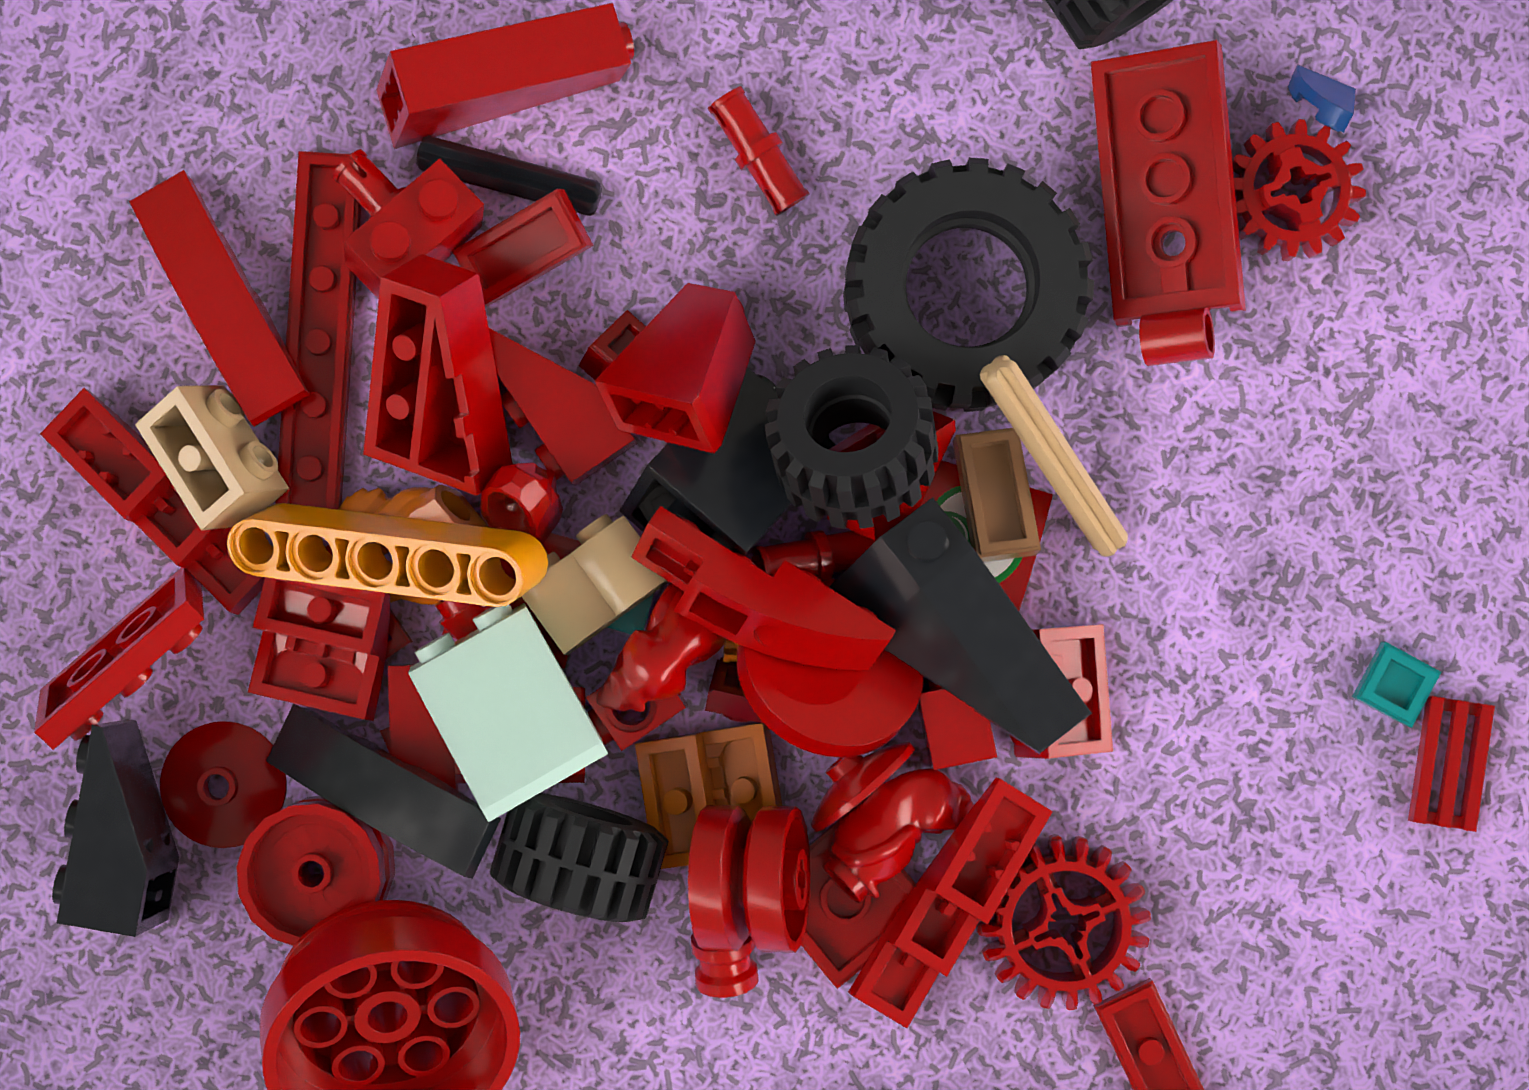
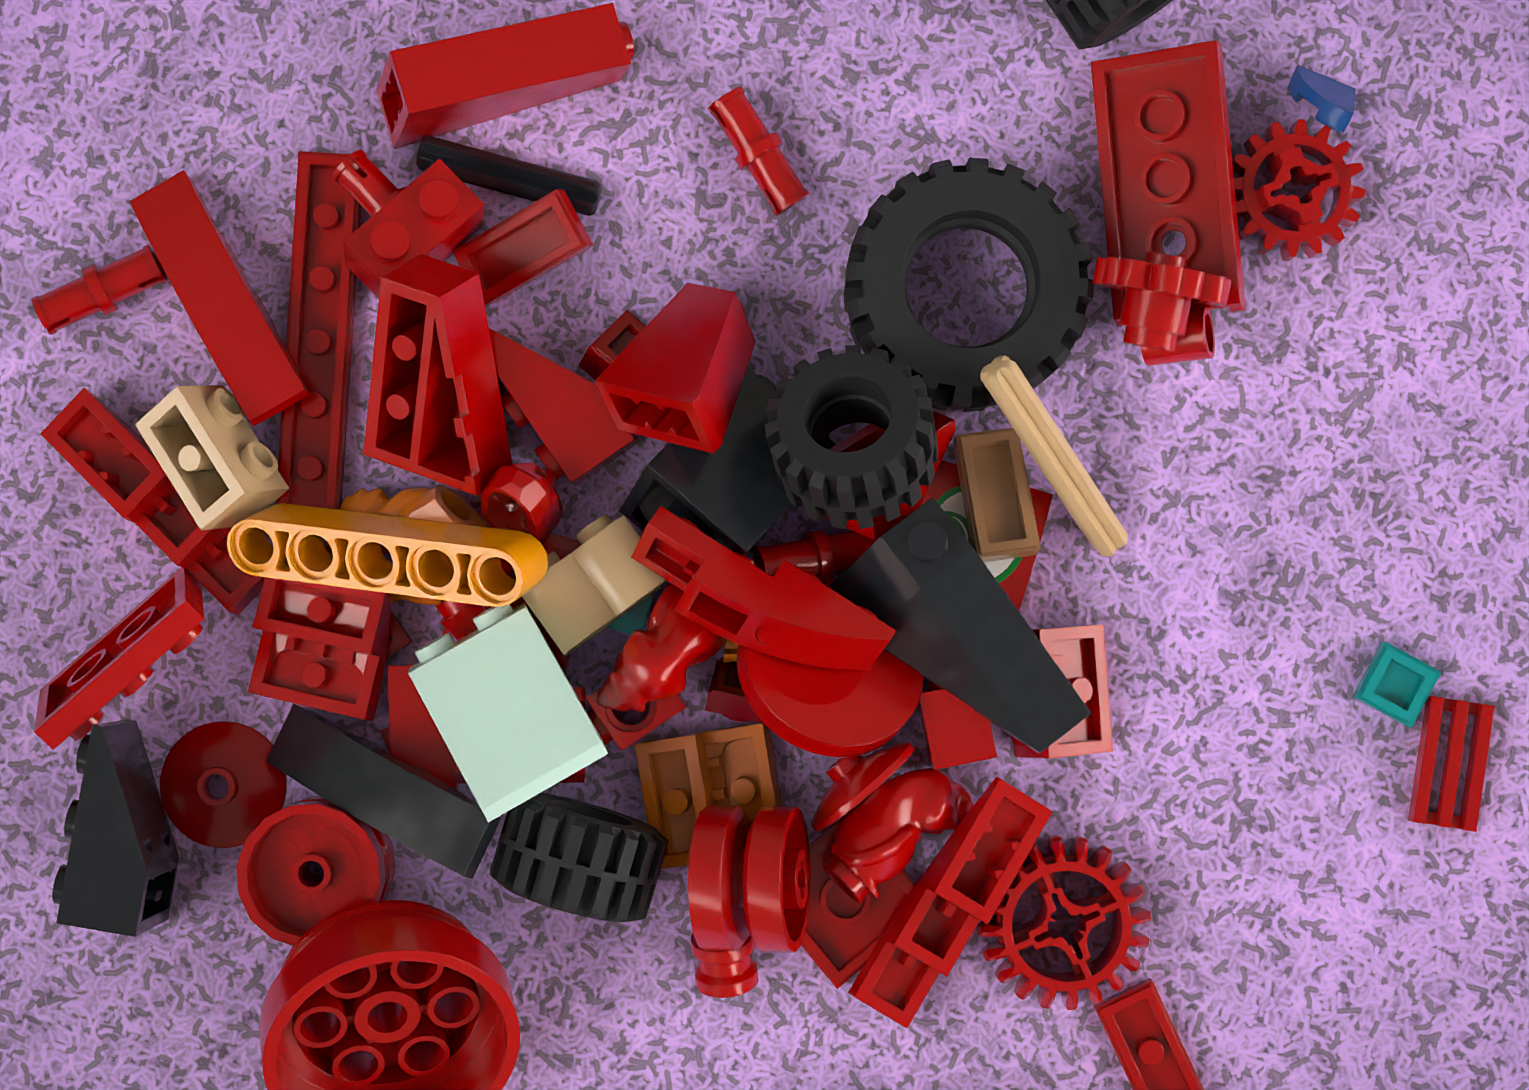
(99, 289): none -> red pin
(1158, 296): none -> red plant

